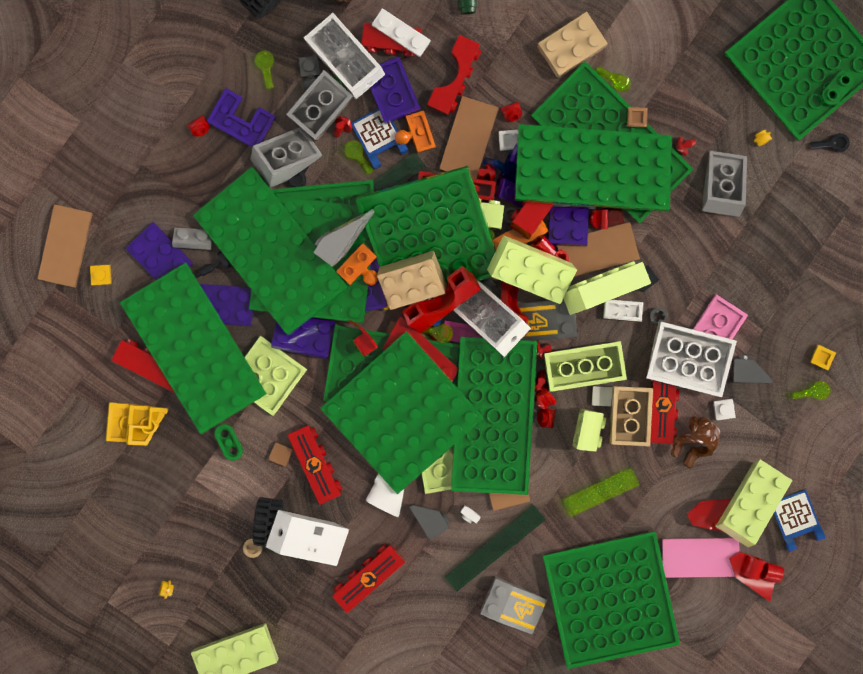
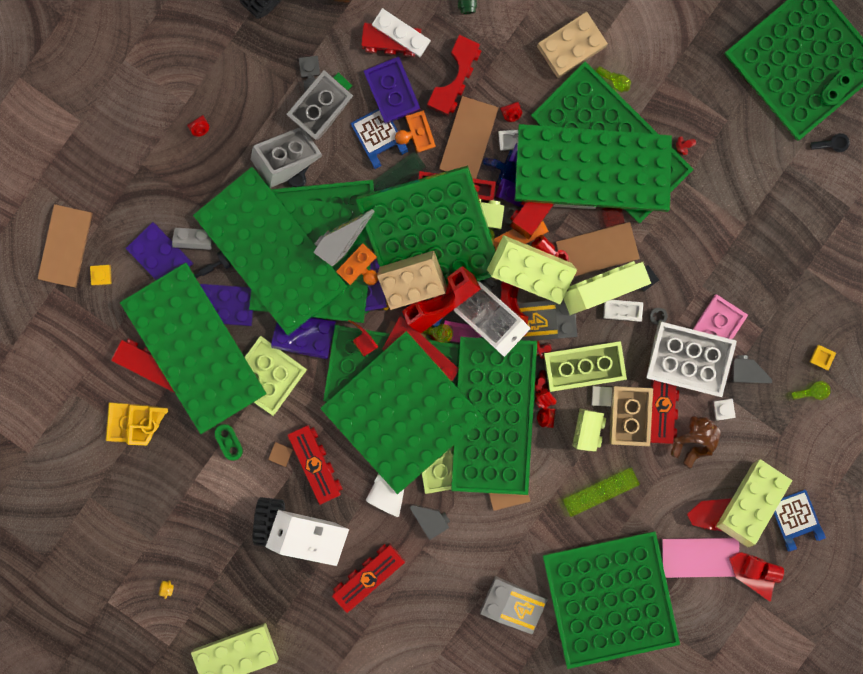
(225, 120): dark purple plate -> none
(251, 550): tan tile -> none
(264, 61): clear neon green plate -> none
(342, 124): red plate -> none
(344, 55): clear brick -> none
(354, 151): clear neon green plate -> none
(469, 515): white plate -> none
(487, 173): red plate -> none
(495, 548): clear green tile -> none
(568, 226): dark purple plate -> none
(599, 218): red plate -> none
(637, 117): medium nougat tile -> none
(725, 184): light grey slope -> none
(762, 138): yellow plate -> none

